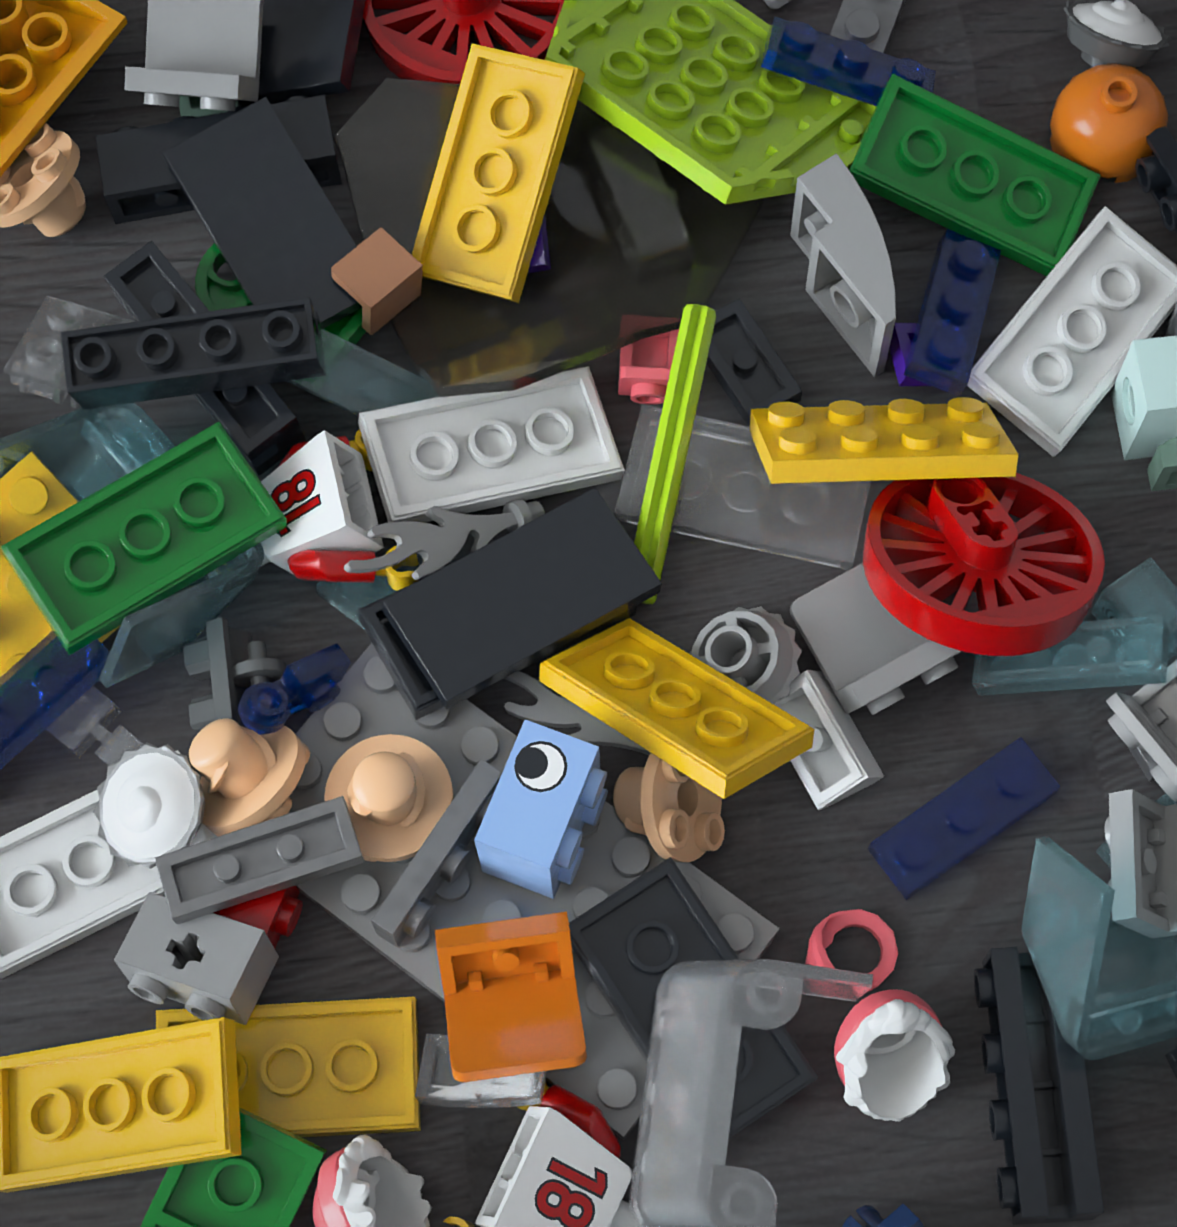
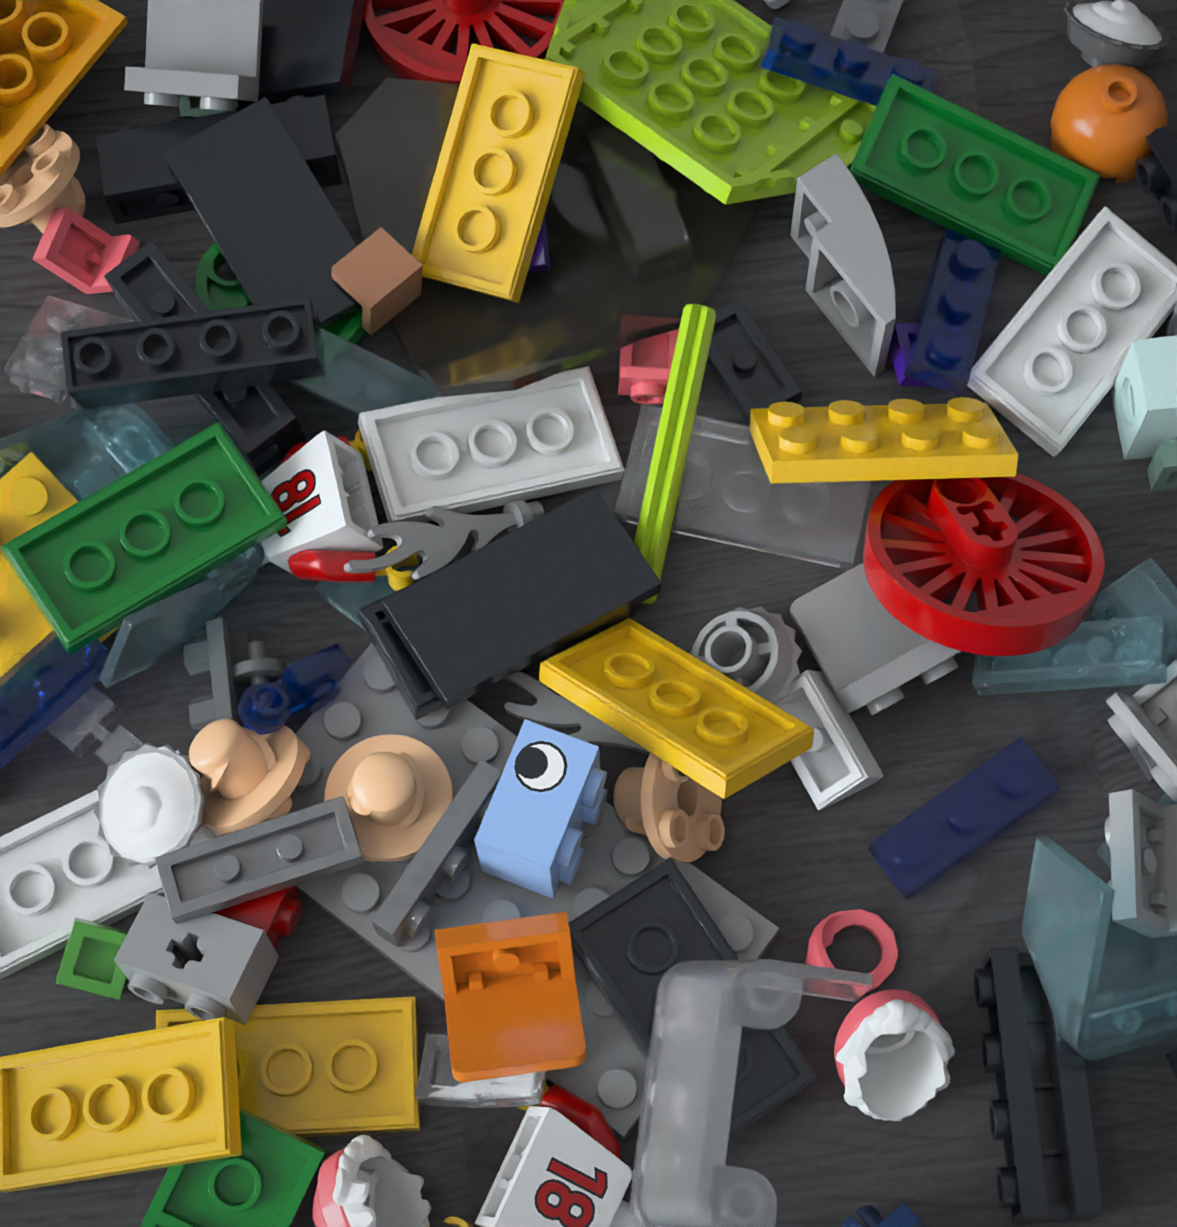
(81, 251): none -> coral bracket
(90, 961): none -> bright green plate

